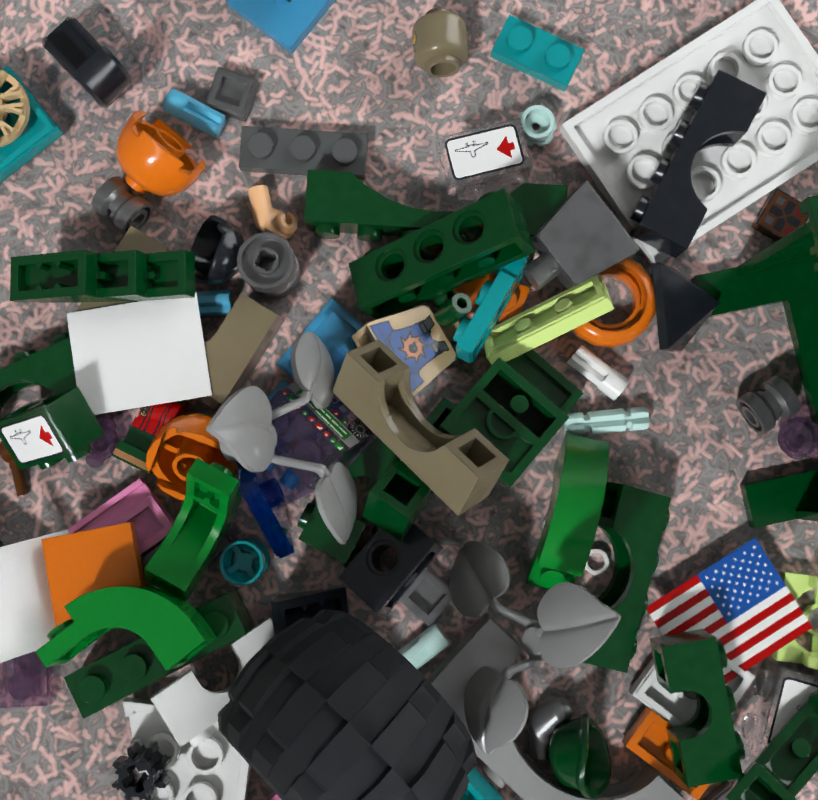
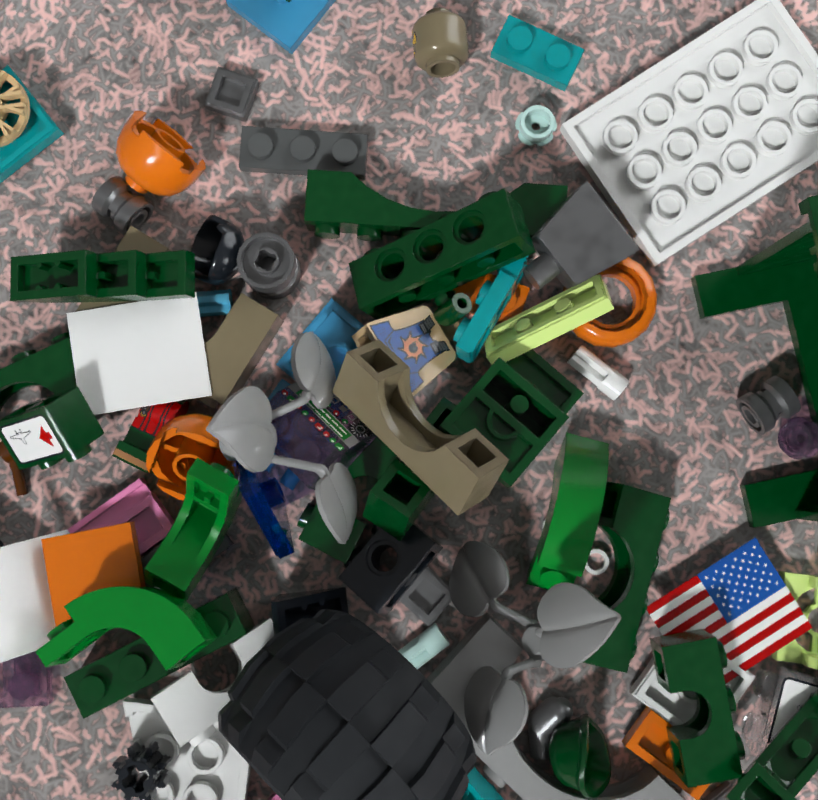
(88, 62): black animal -> none
(101, 453): clear purple plate -> none
(194, 113): medium azure piece -> none
(238, 566): teal wheel -> none
(268, 218): light nougat arm -> none
(484, 159): brick -> none
(607, 421): light aqua axle -> none
(679, 307): black slope -> none
(719, 118): black arch -> none
(779, 216): tile -> none

